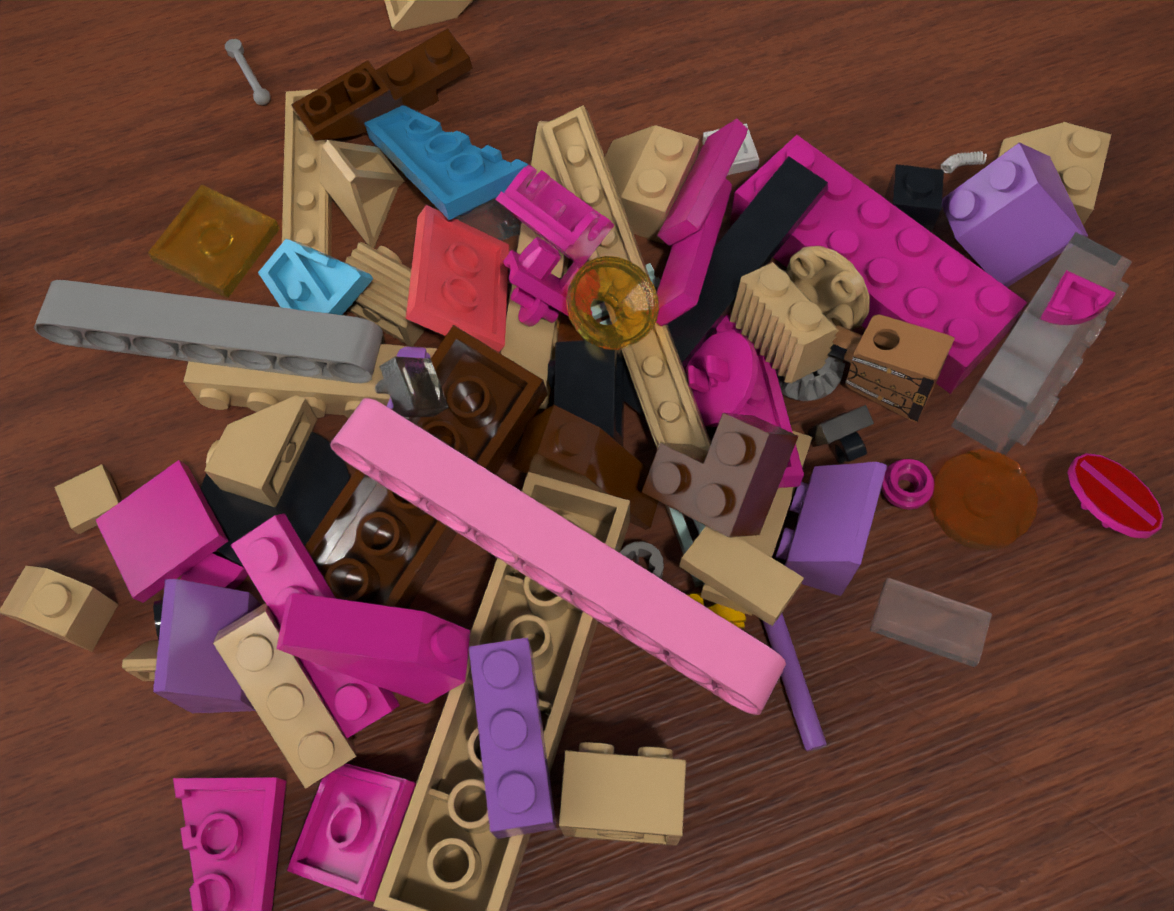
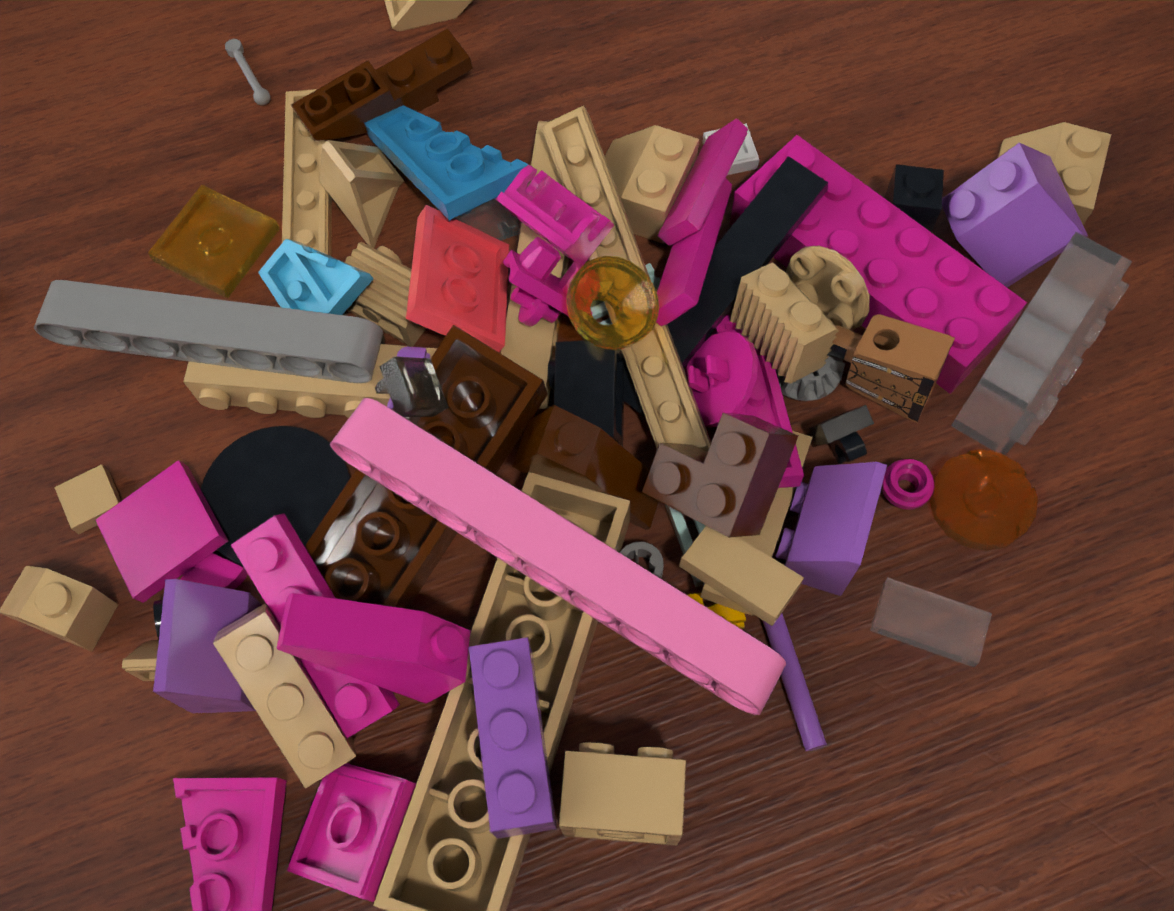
(261, 450): tan slope -> none
(964, 157): white leg -> none
(1076, 301): dark pink tile -> none
(1115, 496): red piece -> none

